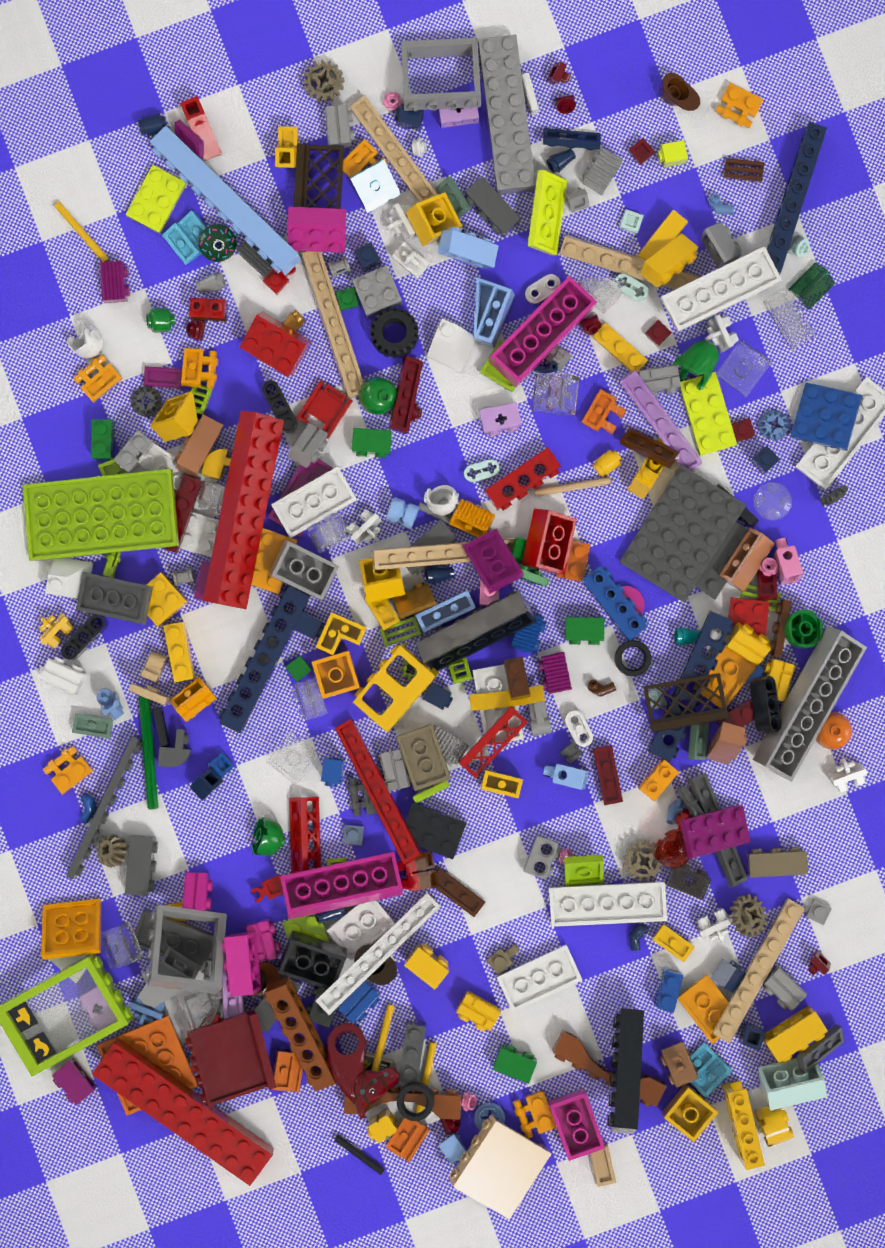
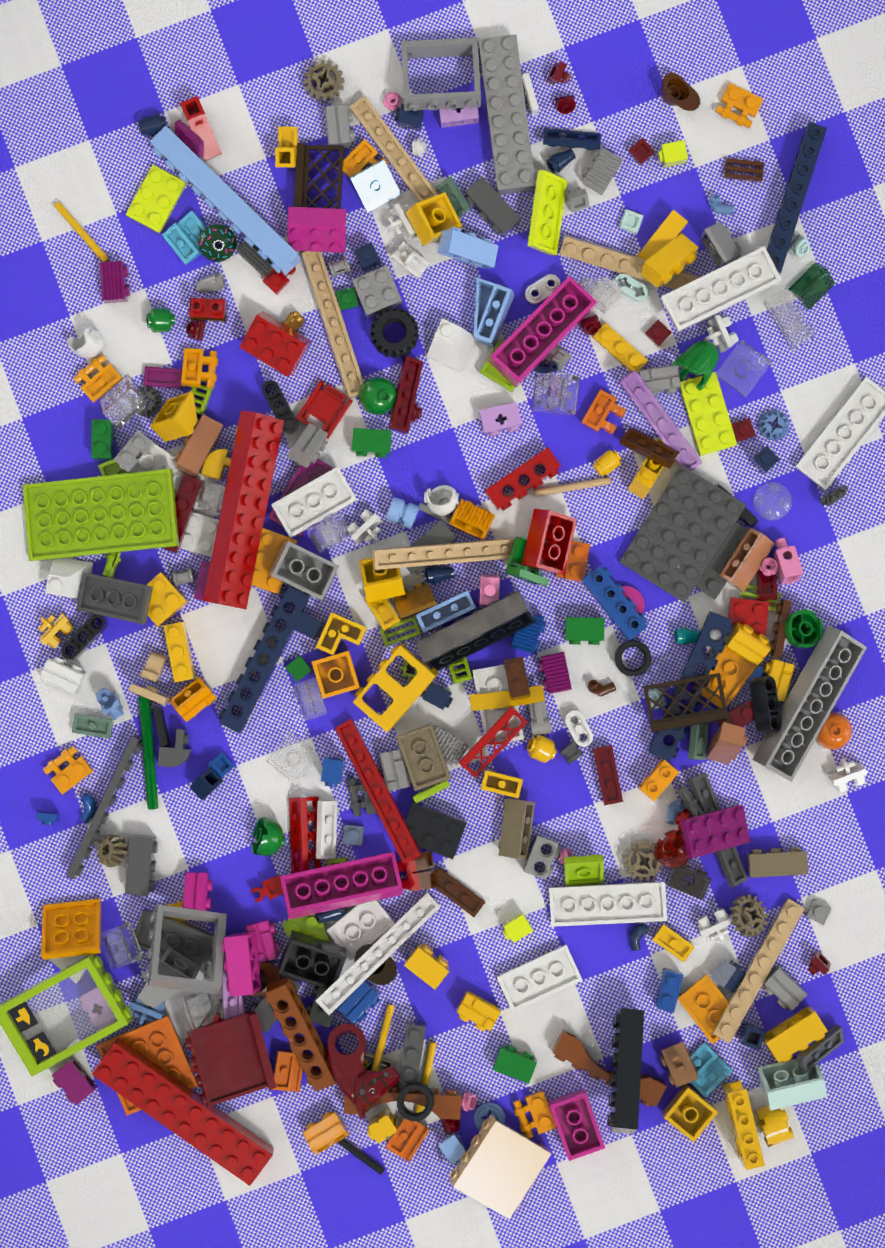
(47, 817): none -> blue plate
(123, 402): none -> clear slope
(325, 1132): none -> light orange brick
(326, 829): none -> white plate
(483, 475): light aqua beam -> none
(493, 561): magenta plate -> none
(502, 959): dark tan plate -> none
(516, 828): none -> dark tan brick
(517, 928): none -> neon yellow brick
(541, 748): none -> yellow head
(576, 777): light blue torso -> none
(603, 1167): tan tile -> none
(826, 416): blue plate -> none

